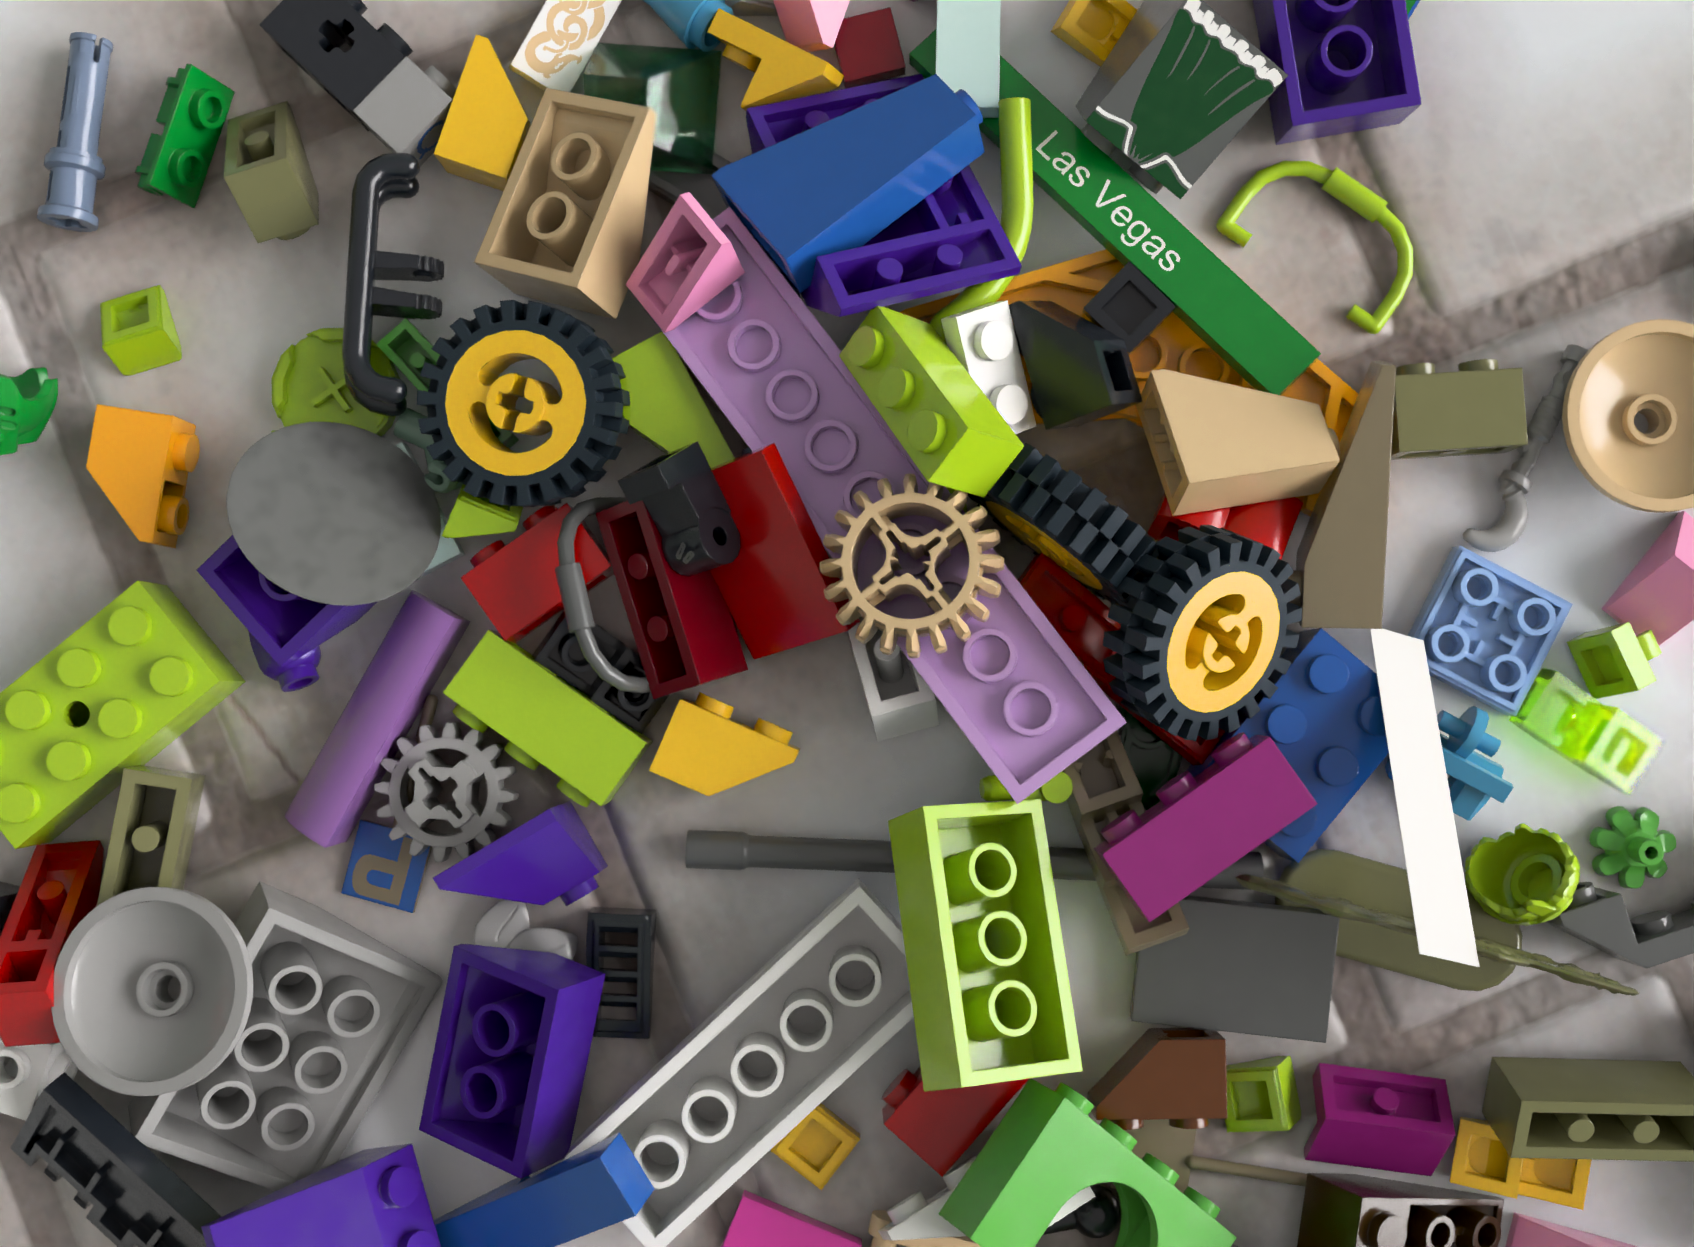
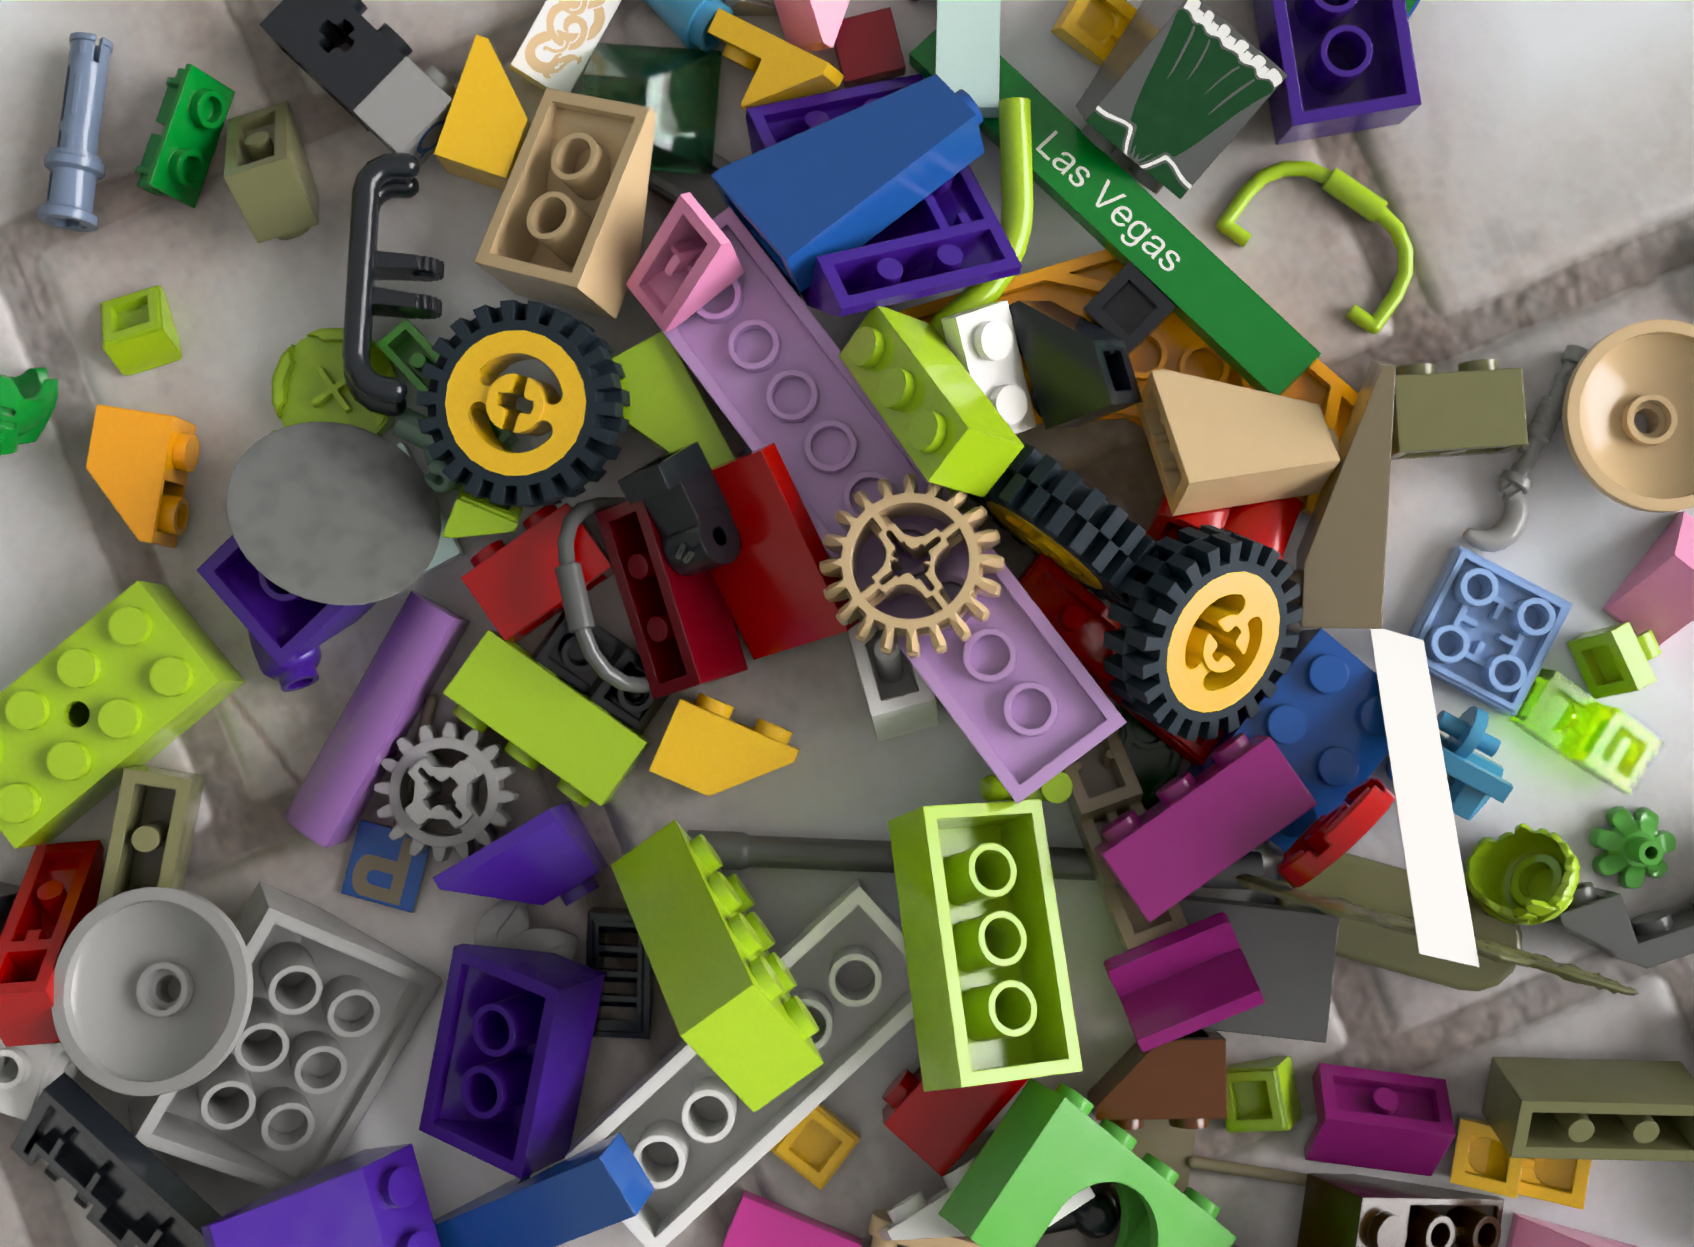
(717, 966): none -> lime brick
(1183, 981): none -> magenta panel
(1335, 833): none -> red tile

